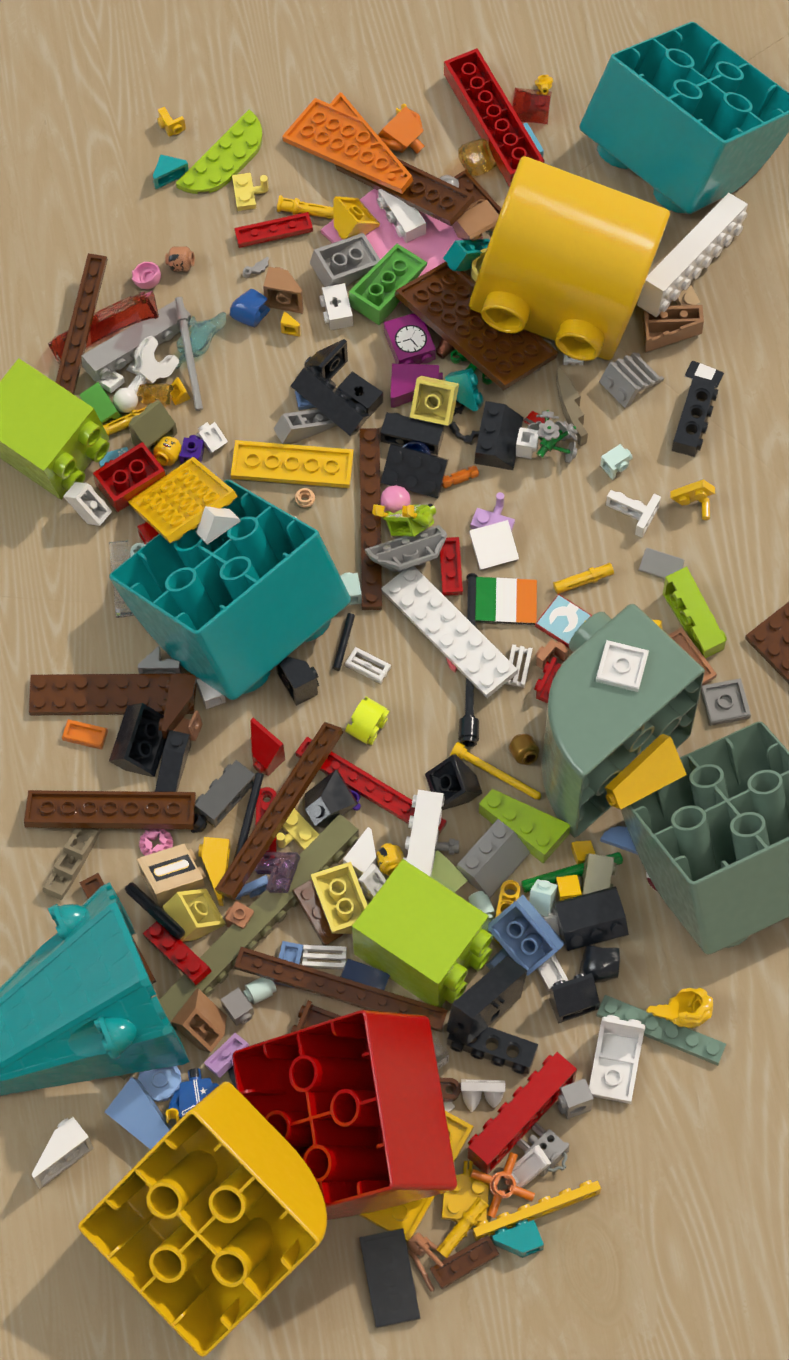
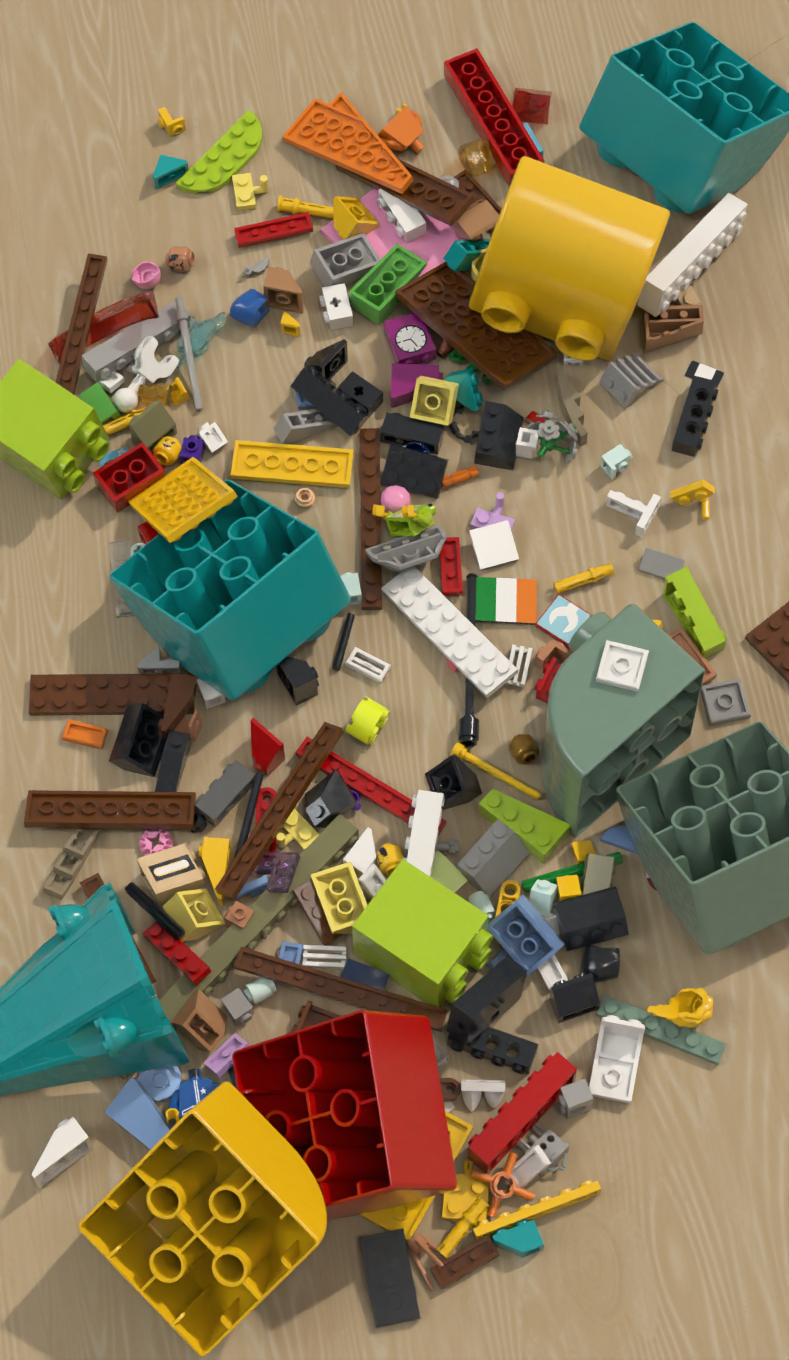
(87, 503): white brick -> none
(215, 523): white slope -> none
(544, 83): yellow plate -> none
(647, 773): yellow slope -> none

